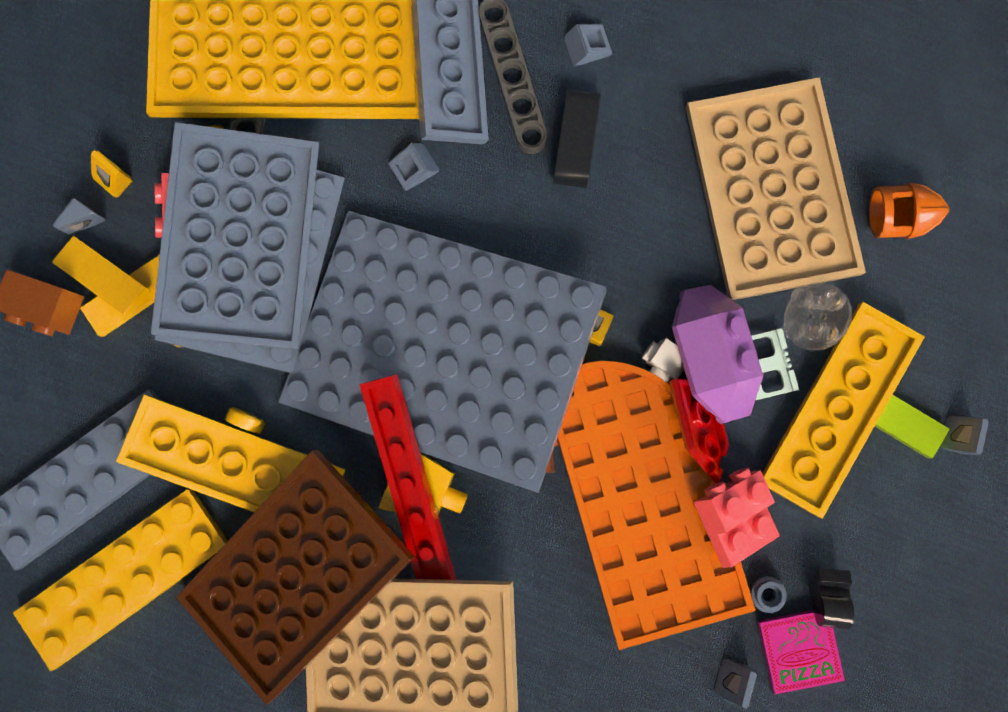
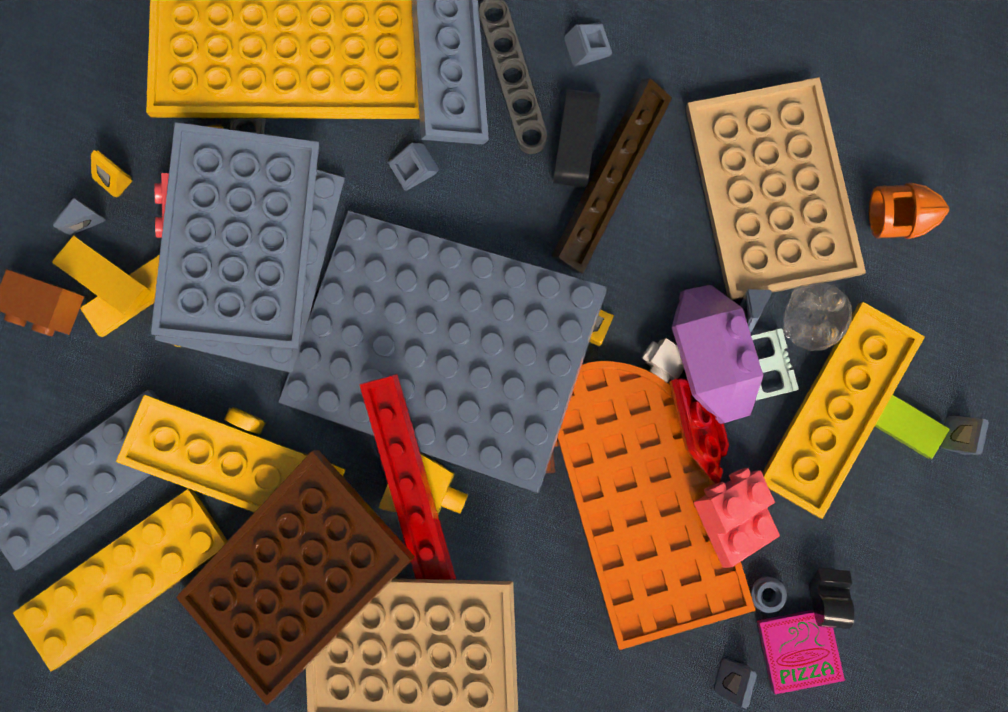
(612, 176): none -> dark brown plate
(754, 304): none -> sand blue slope

